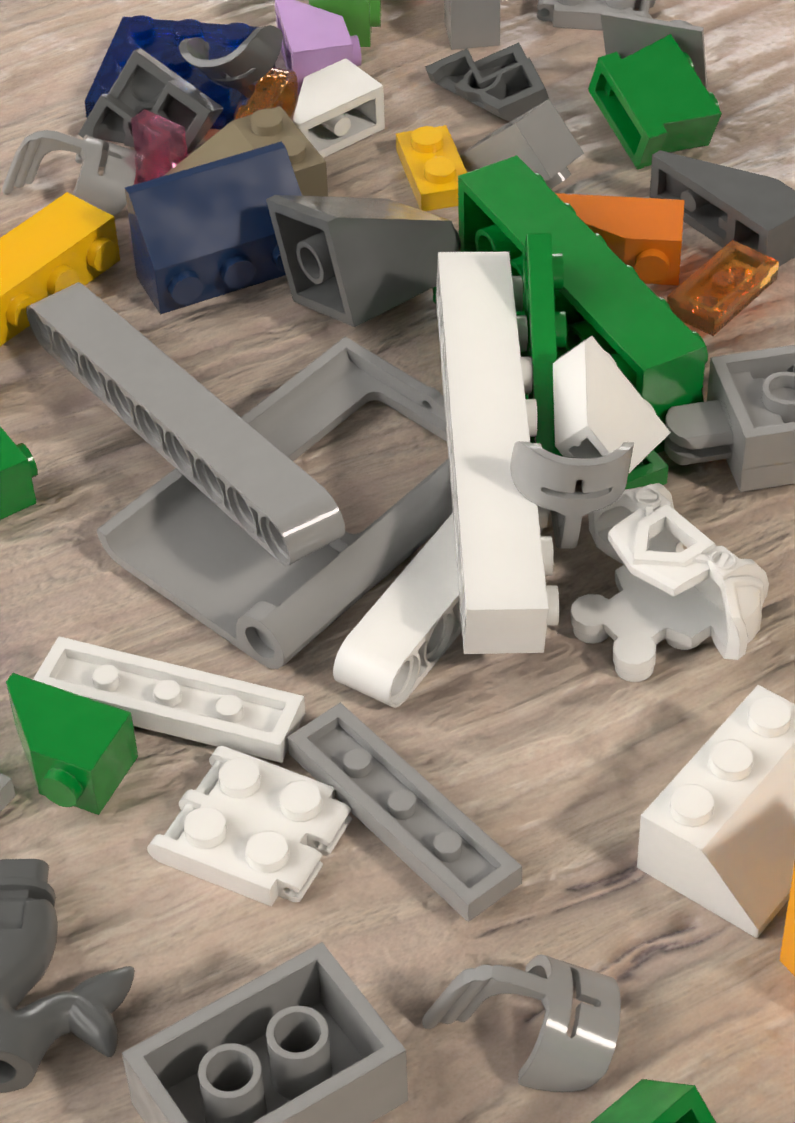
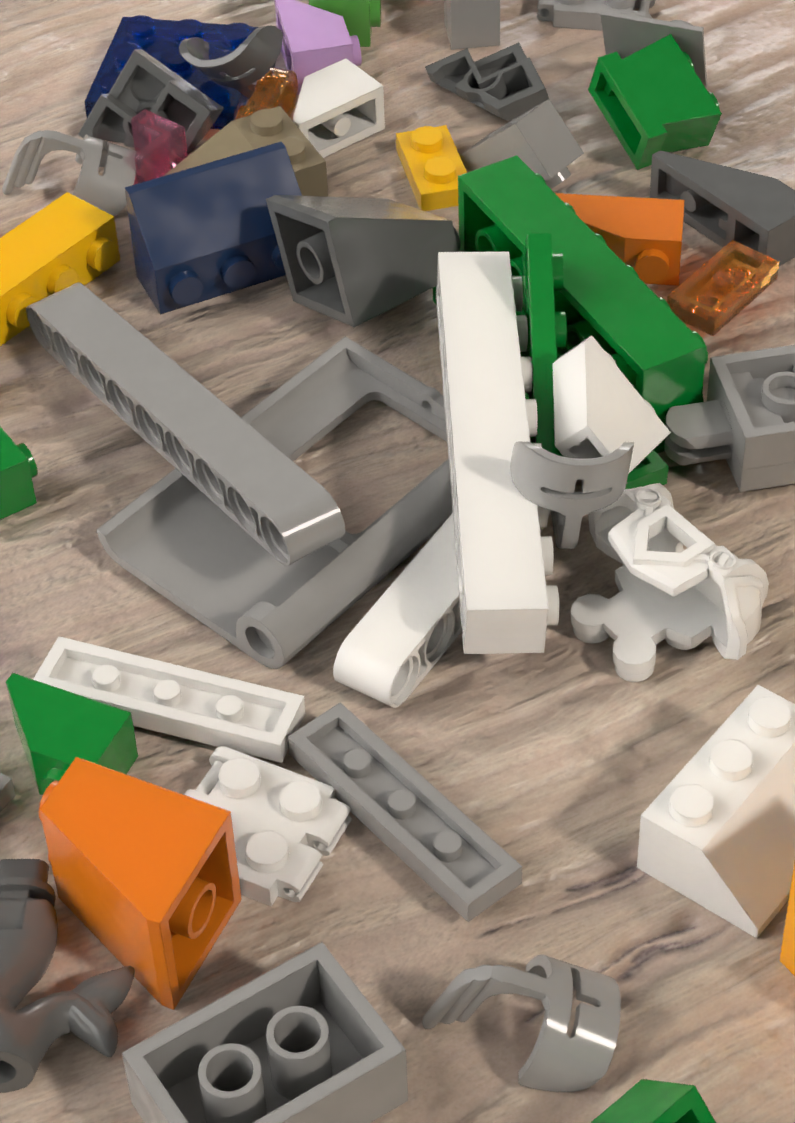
(142, 871): none -> orange slope

